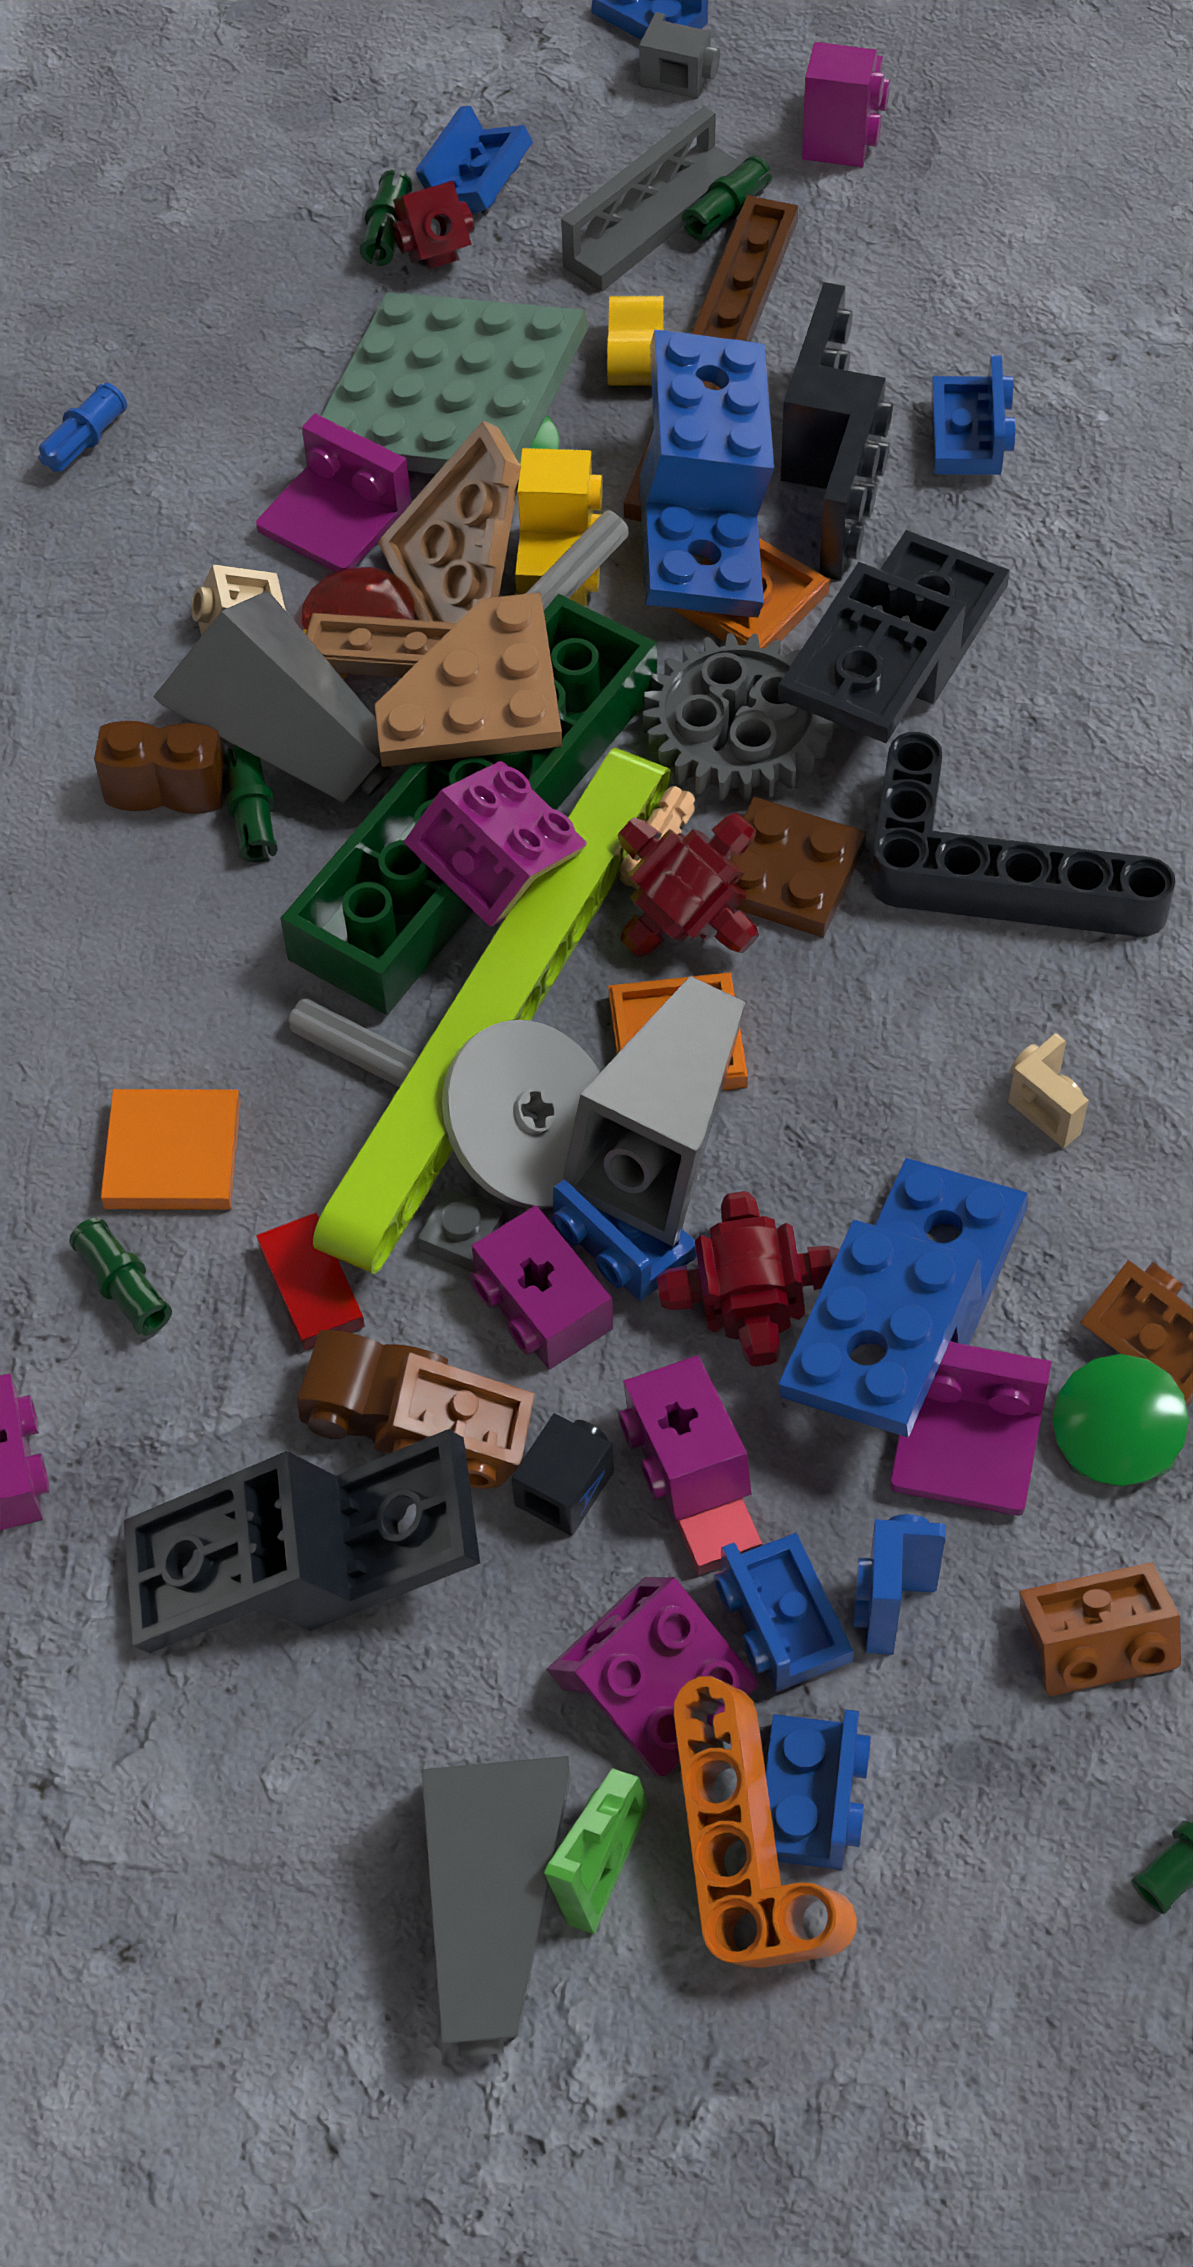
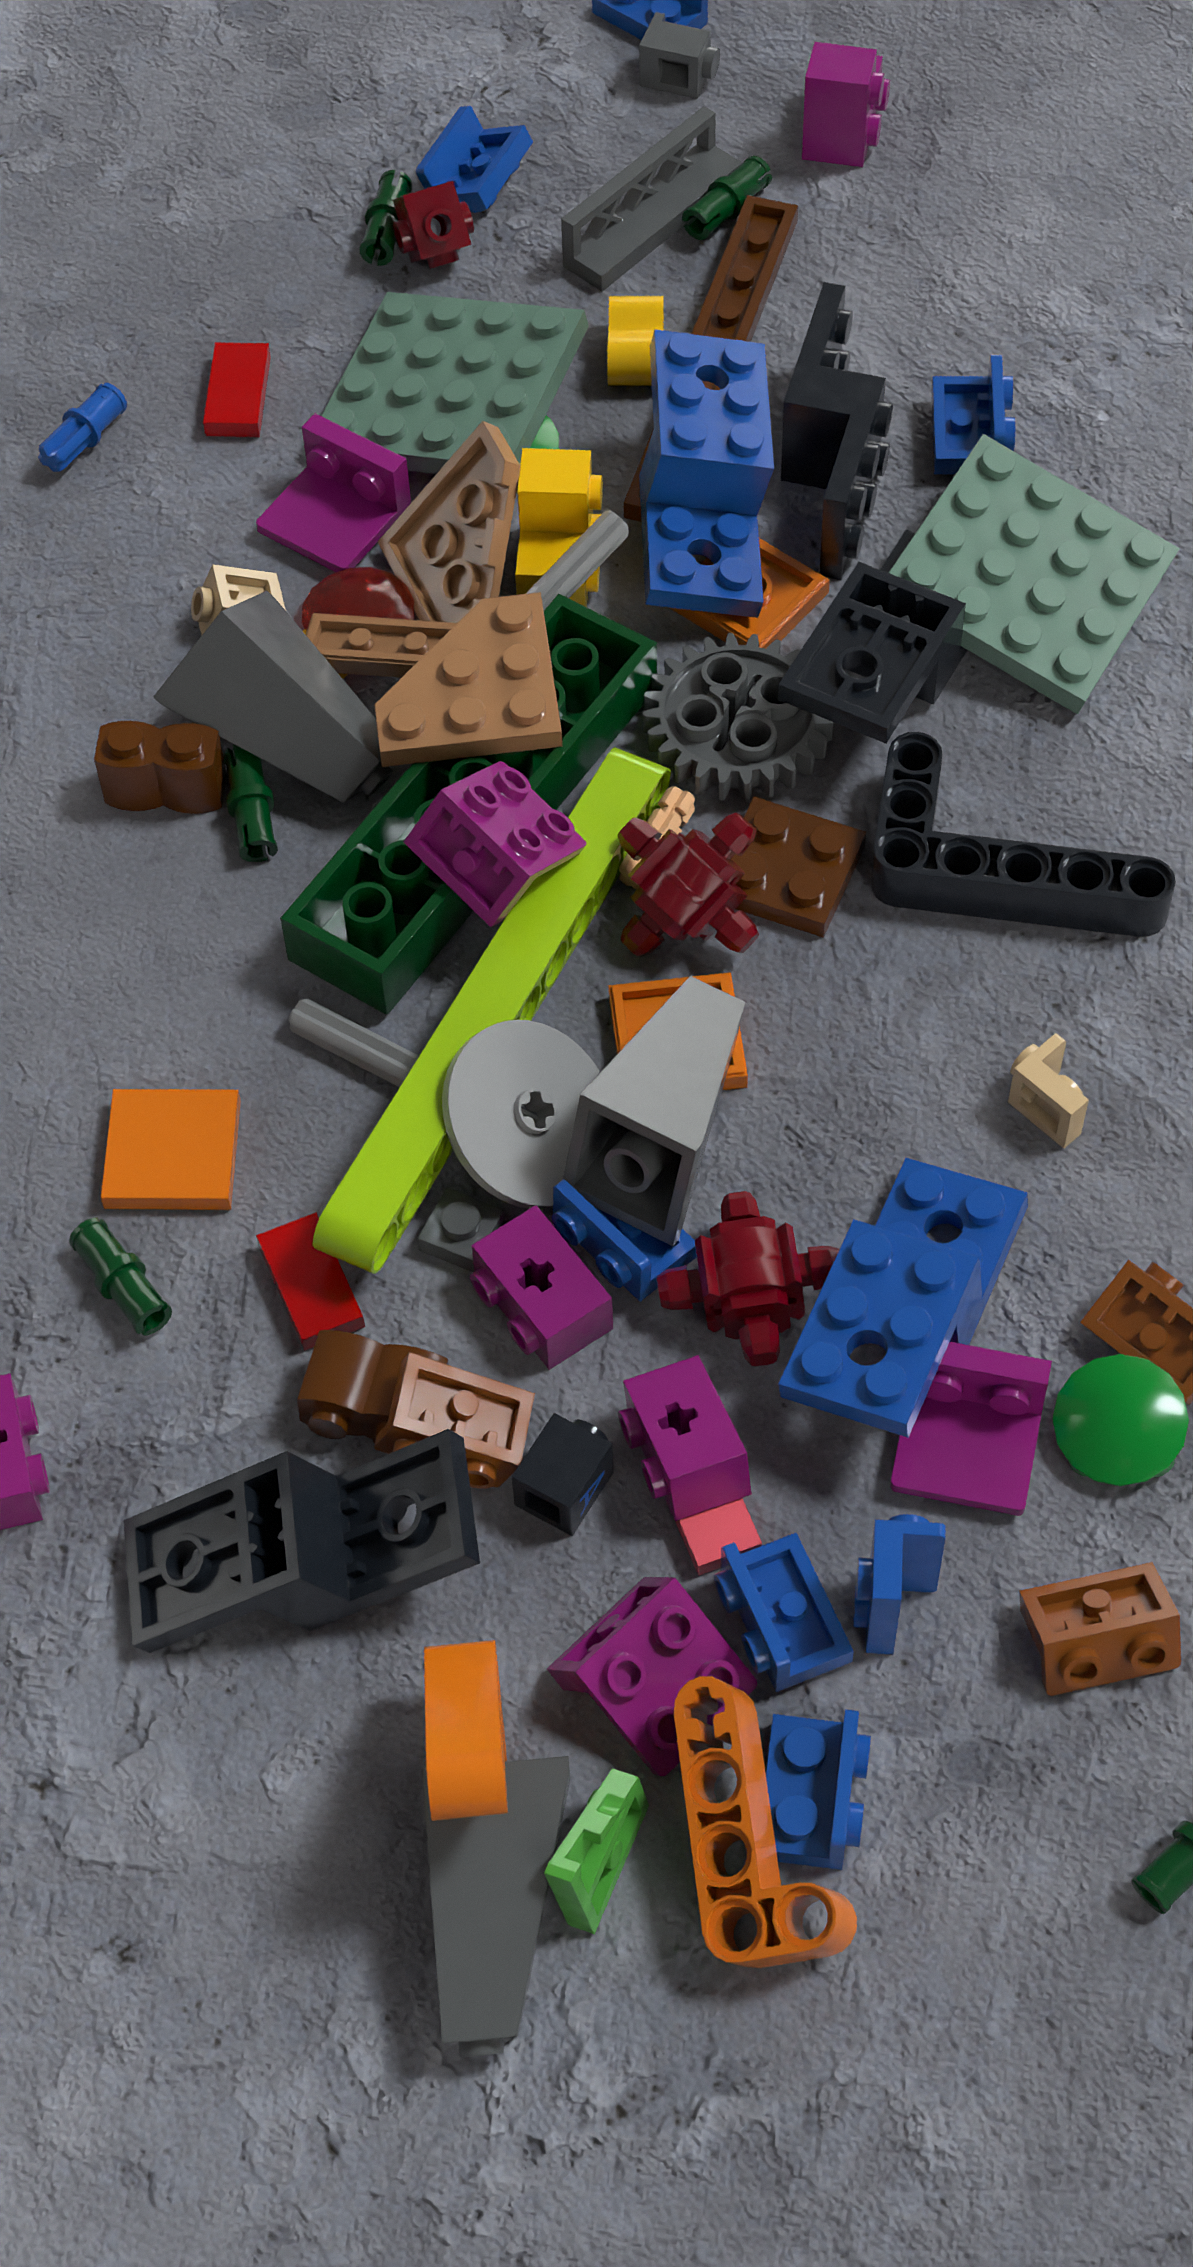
(237, 389): none -> red tile
(464, 1731): none -> orange beam
(1040, 569): none -> sand green plate

